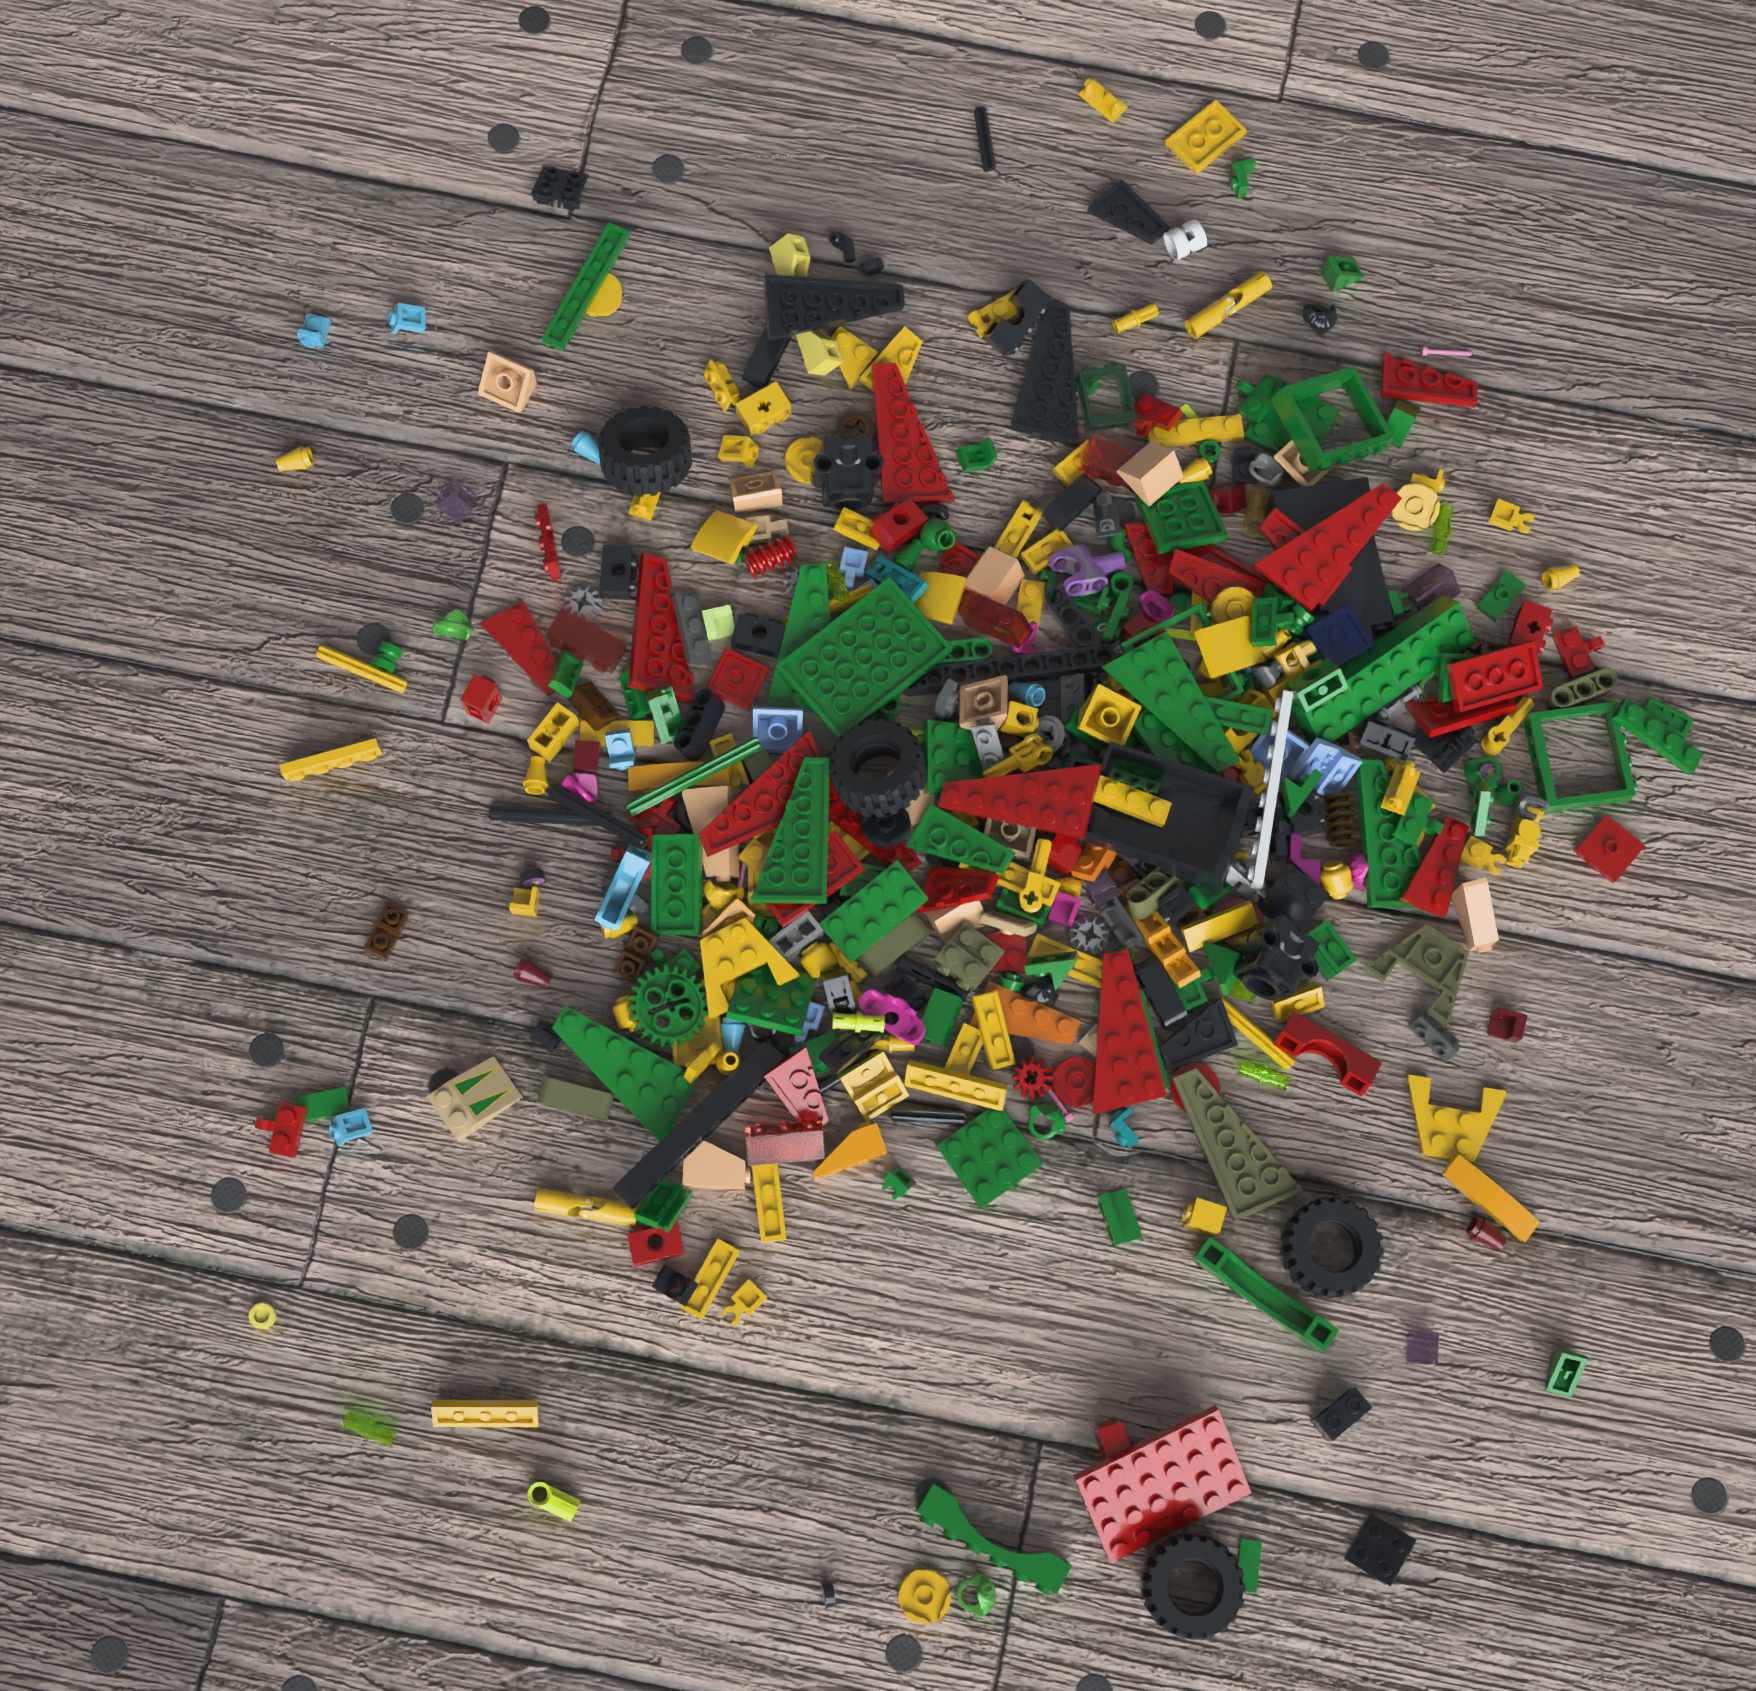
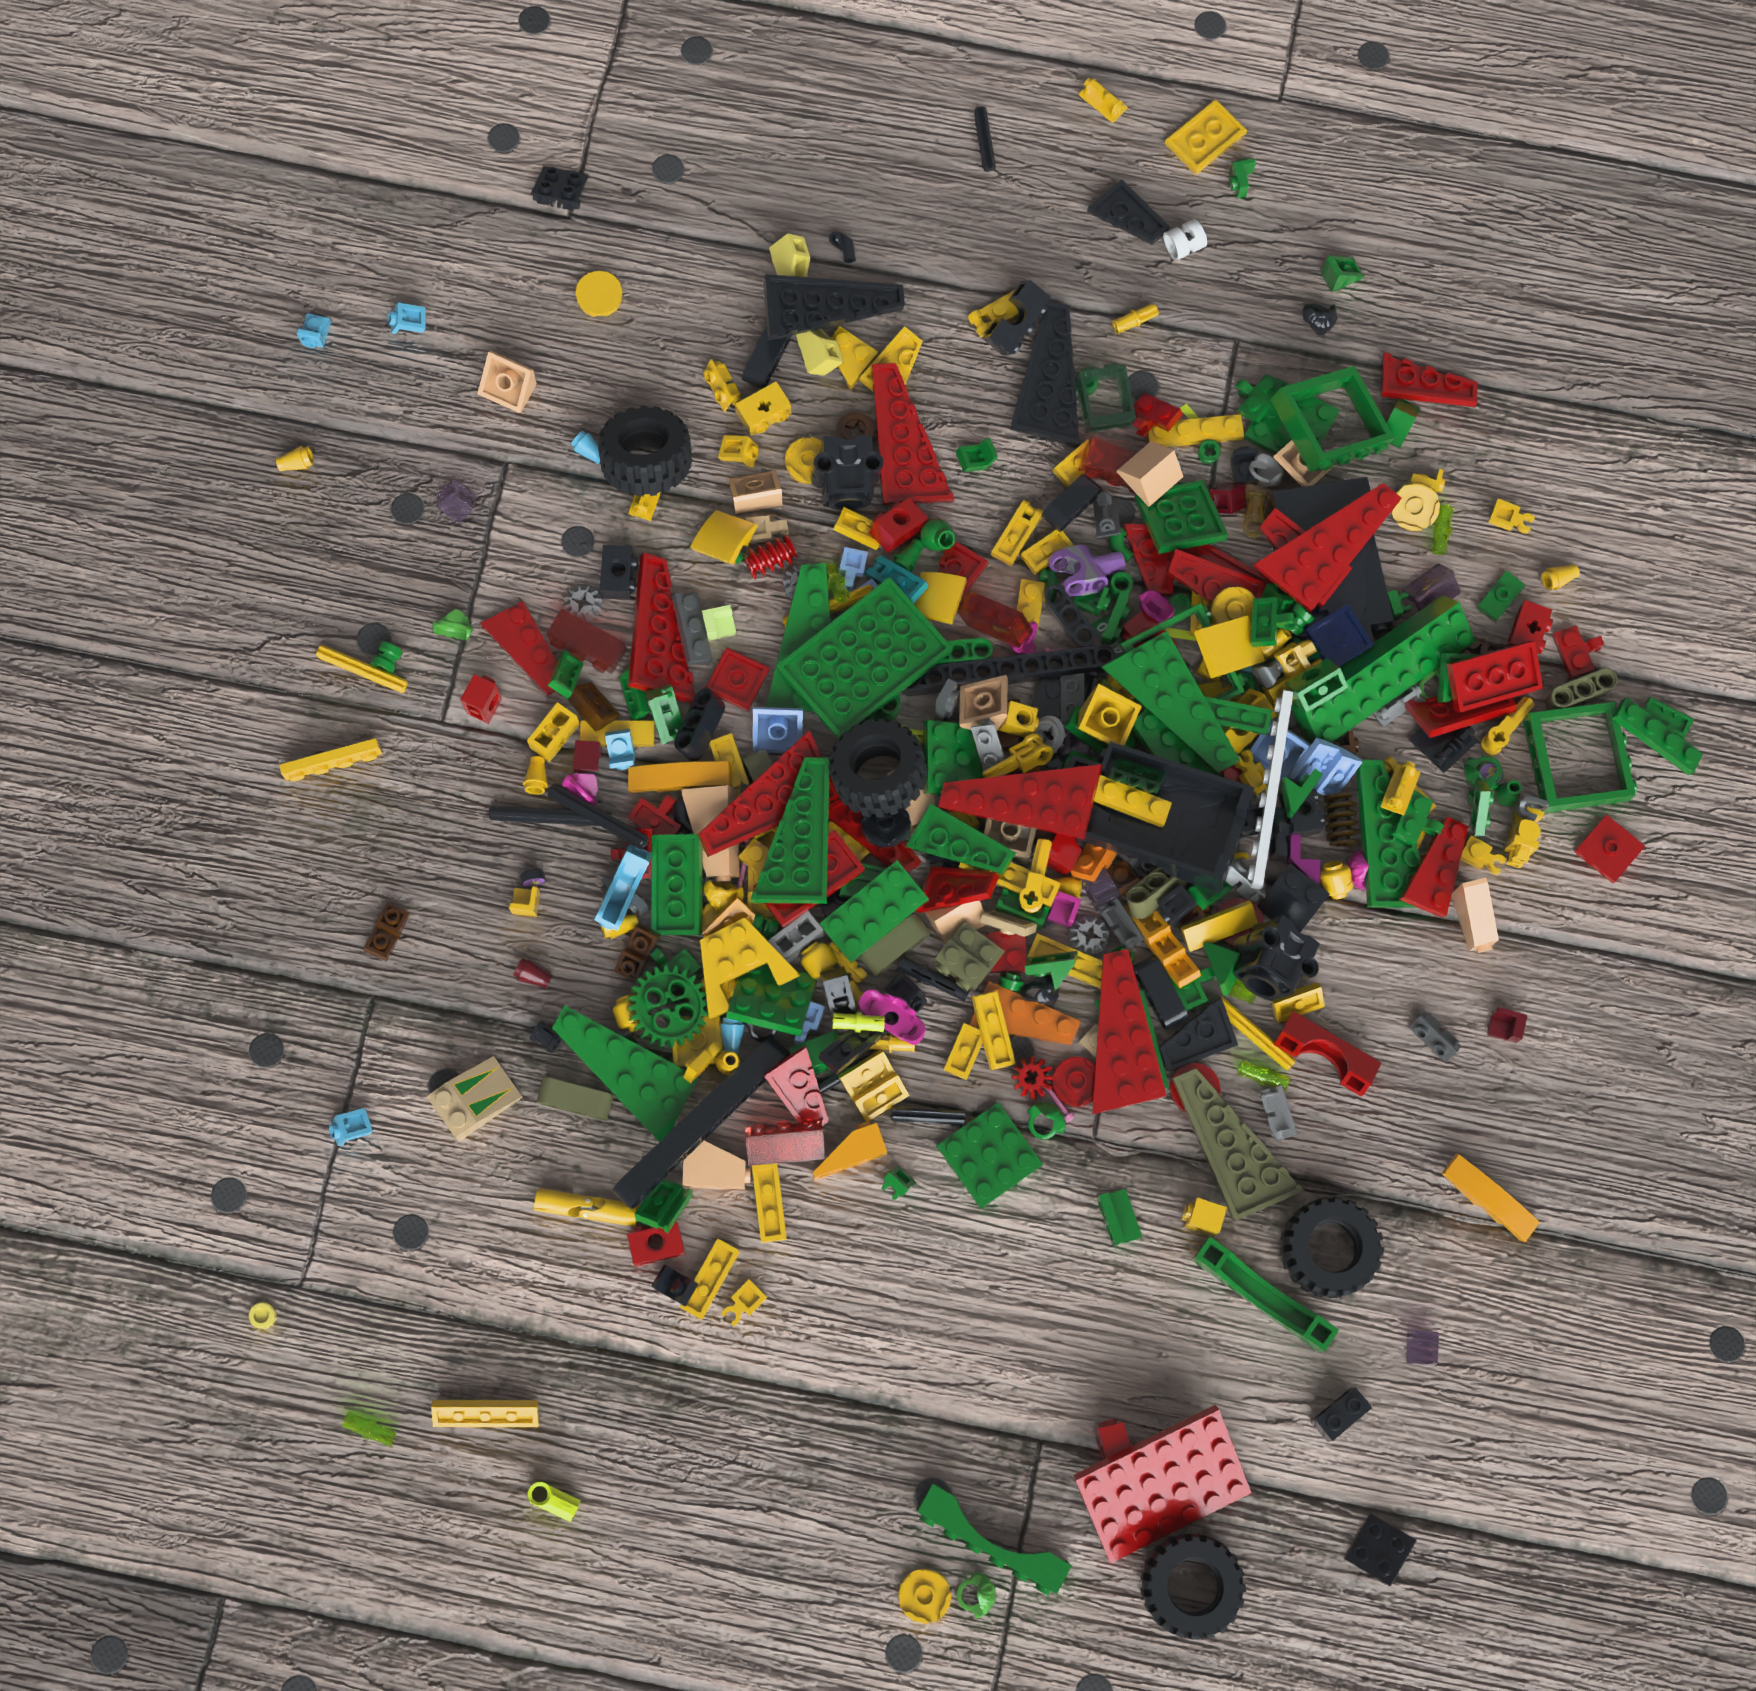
(285, 1129): red plate -> none
(325, 1103): green tile -> none
(547, 542): red wing -> none
(585, 286): green plate -> none
(693, 776): green axle -> none
(745, 640): black brick -> none
(828, 1593): black tile -> none
(872, 266): black tile -> none
(937, 509): black arm -> none
(941, 1017): green hinge -> none
(955, 1085): yellow plate -> none
(995, 576): light nougat slope -> none
(1028, 693): medium azure cone -> none
(1123, 1133): teal bracket -> none
(1196, 471): yellow cone -> none
(1225, 306): yellow piece -> none
(1249, 1561): green sticker -> none
(1278, 1113): none -> light grey hinge
(1333, 953): green plate -> none
(1386, 738): black brick -> none
(1424, 351): bright pink piece -> none
(1431, 959): olive wing -> none
(1451, 1131): yellow wing -> none
(1484, 1232): dark red cone -> none
(1565, 1372): green slope -> none

